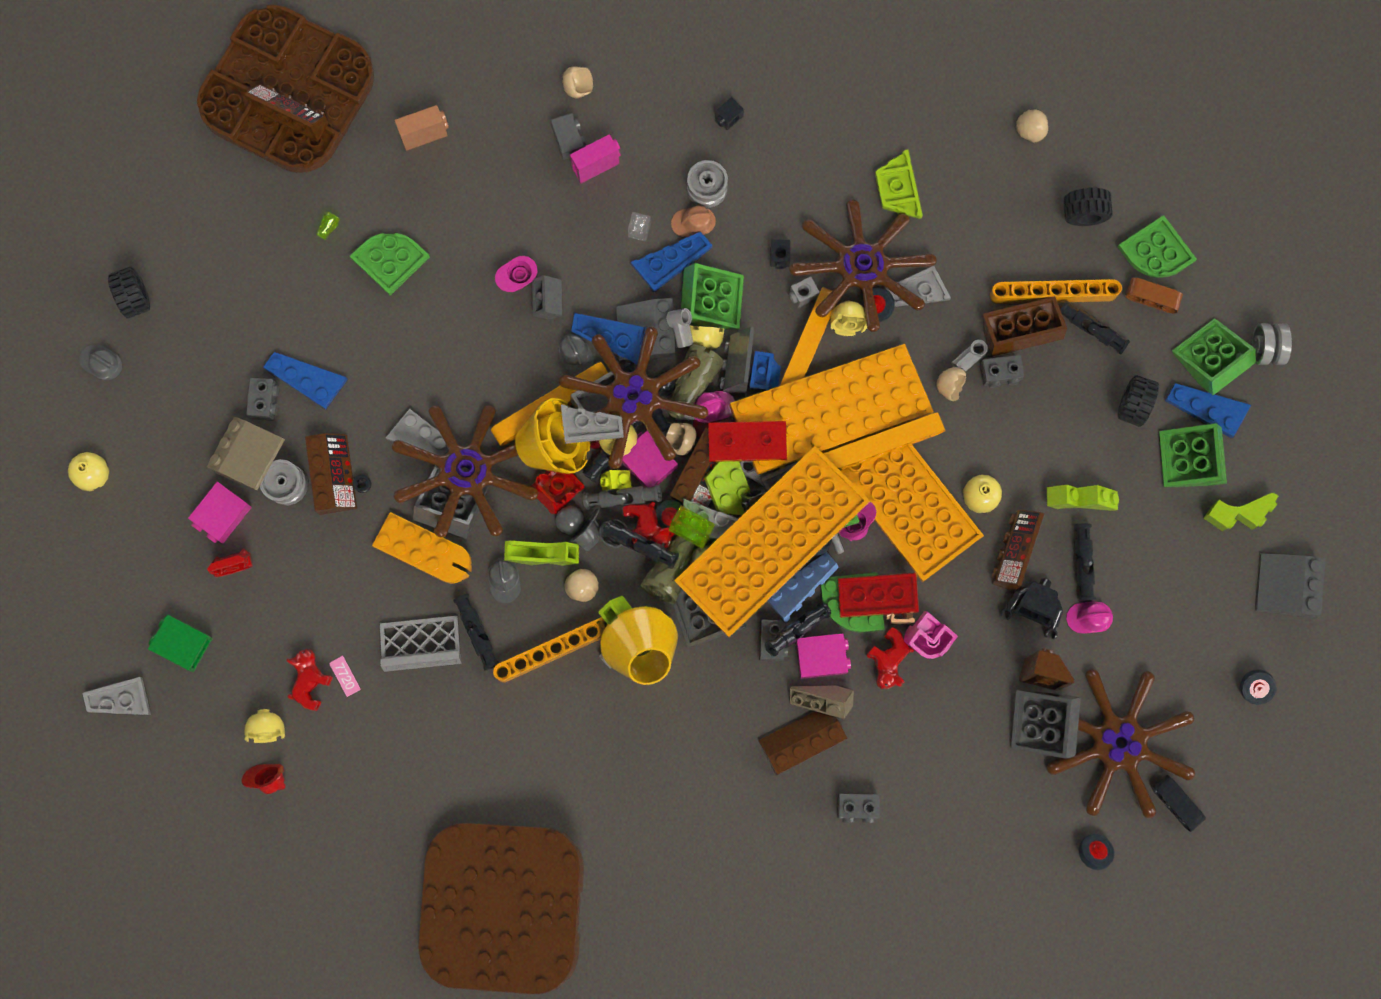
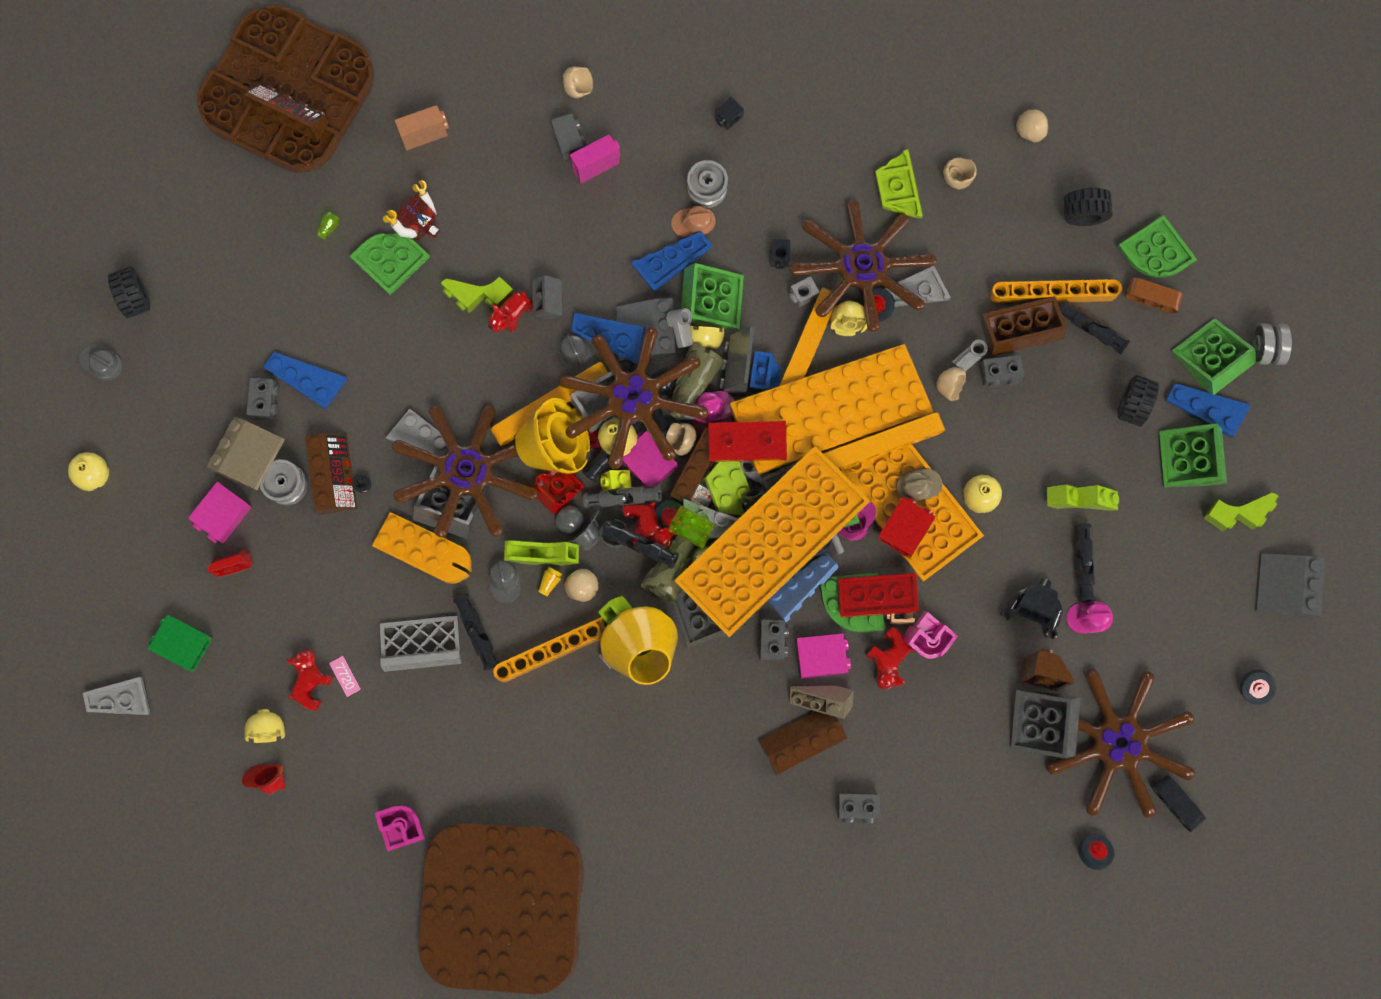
(399, 827): none -> dark pink brick
(415, 217): none -> torso
(470, 296): none -> lime arch
(509, 312): none -> red animal
(516, 274): dark pink piece -> none
(549, 580): none -> yellow cone
(589, 426): light grey wing -> none
(639, 226): clear brick -> none
(805, 623): black piece -> none
(906, 527): none -> red brick
(919, 484): none -> dark tan piece
(959, 173): none -> tan hair
(1017, 549): slope -> none

